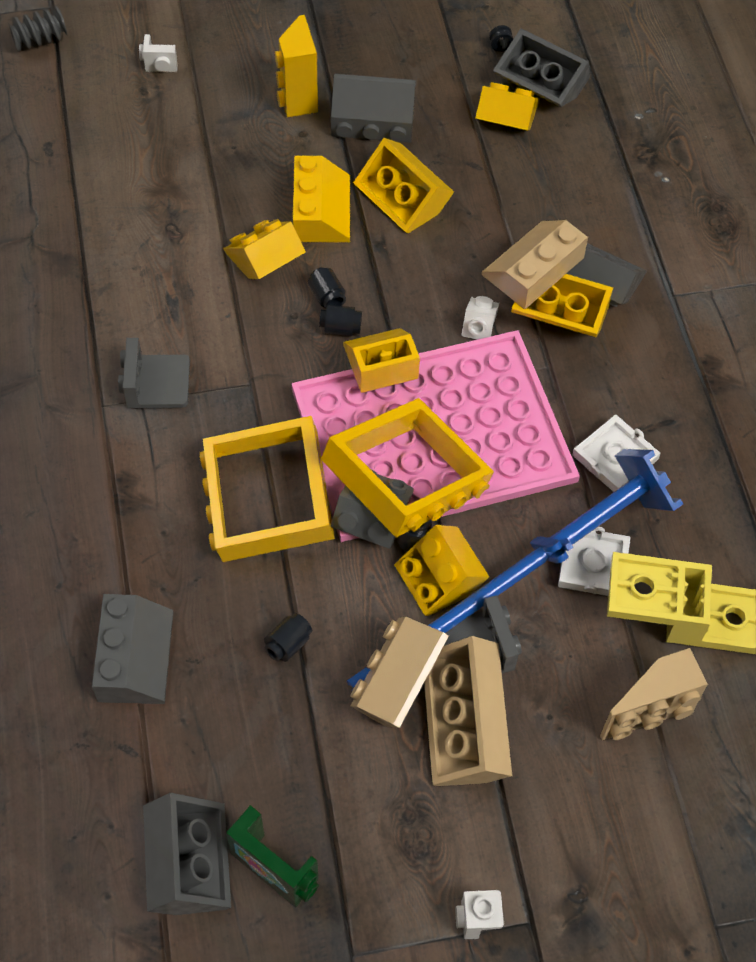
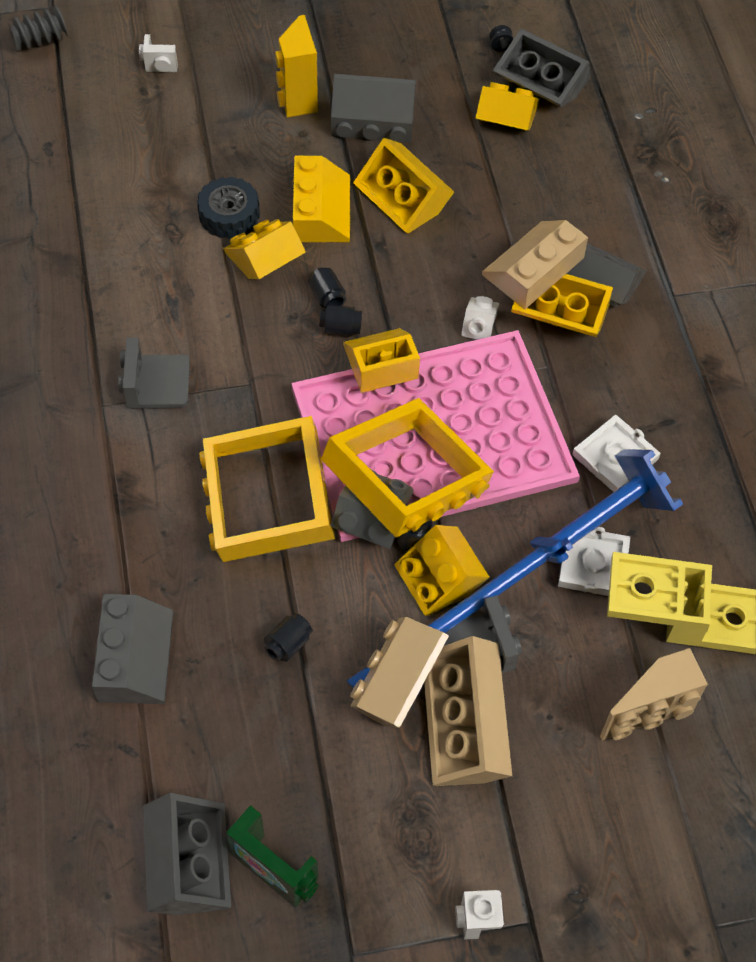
(228, 207): none -> black wheel

